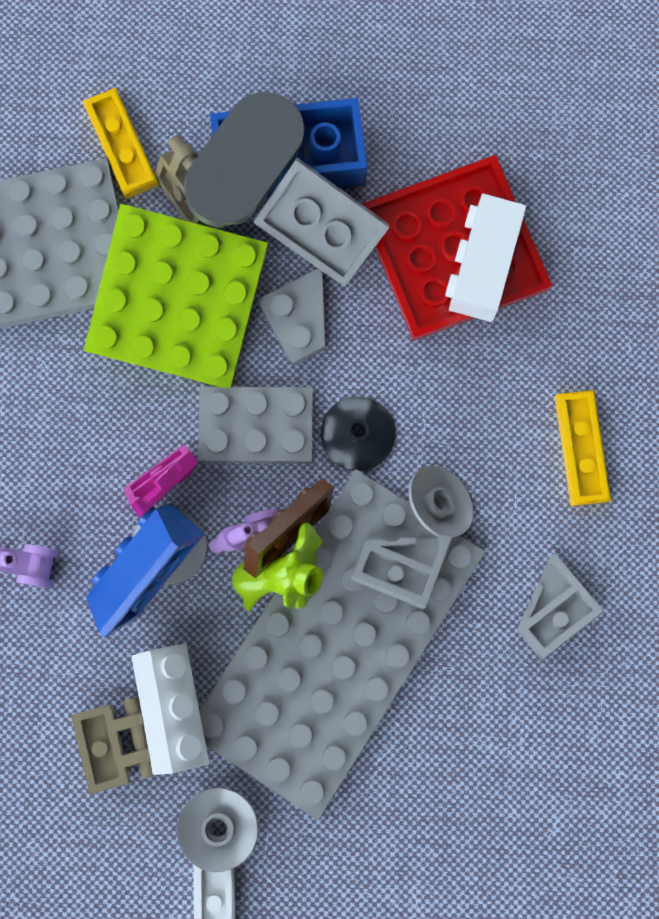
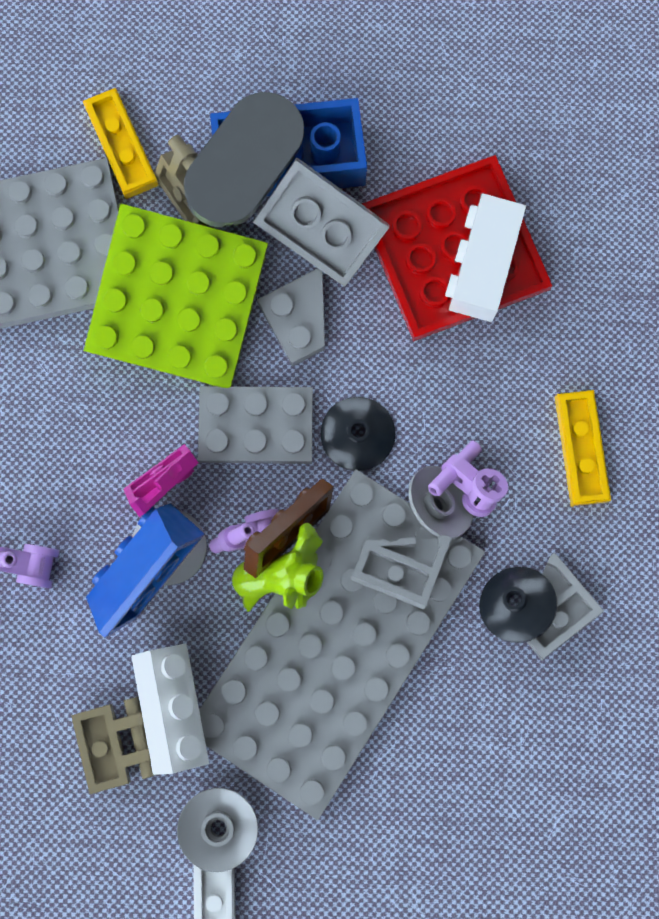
(471, 481): none -> lavender piece
(530, 616): none -> black dish

